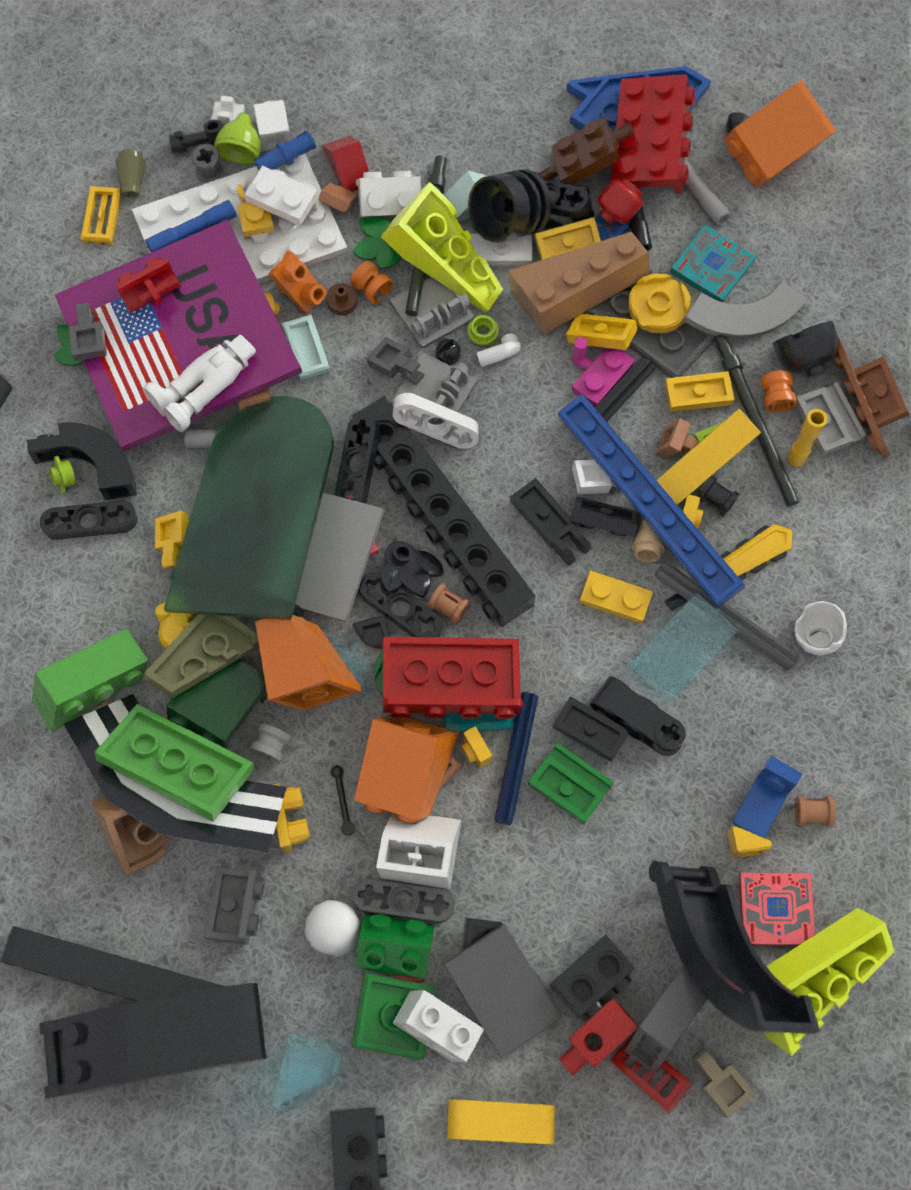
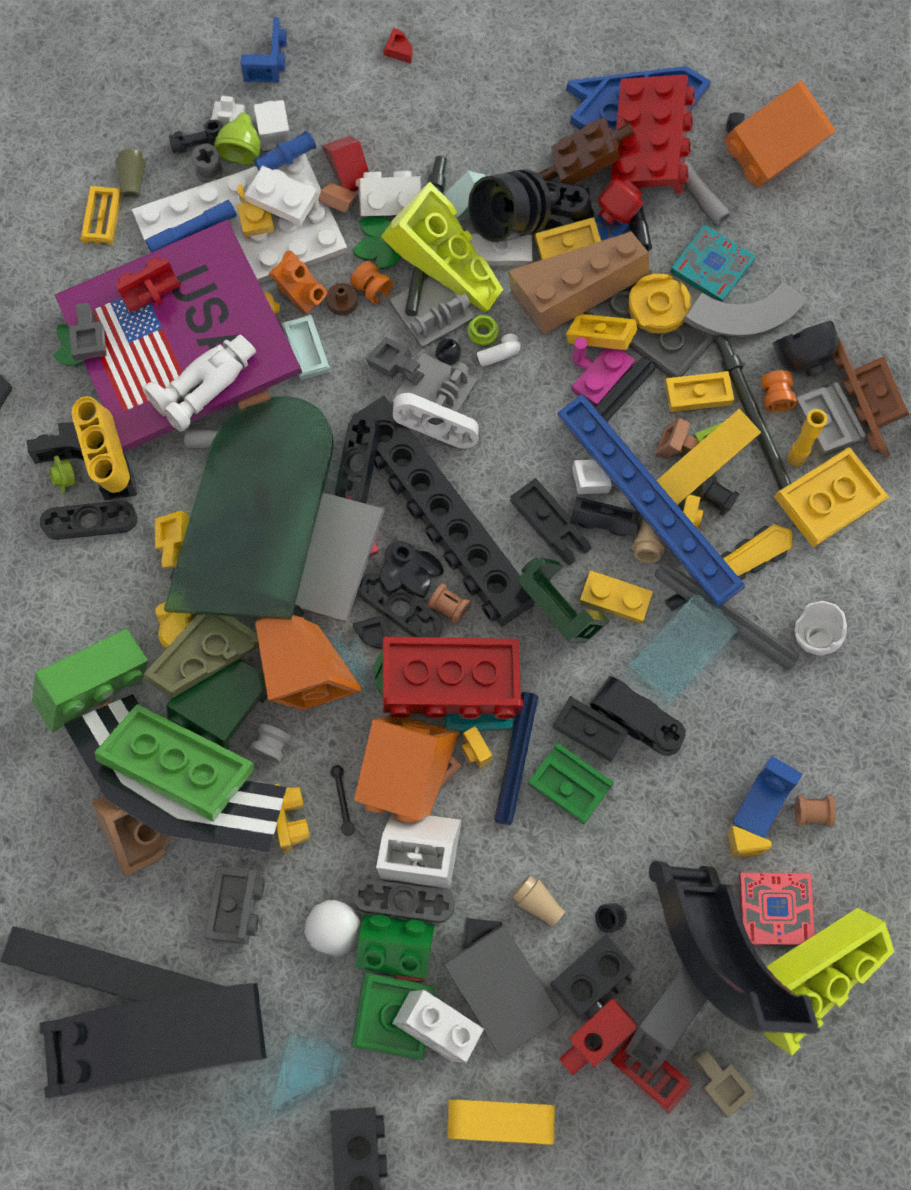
(90, 435): none -> yellow beam
(266, 67): none -> blue bracket
(398, 47): none -> red tile
(536, 900): none -> tan cone
(538, 584): none -> dark green panel
(610, 917): none -> black hinge
(831, 497): none -> yellow tile

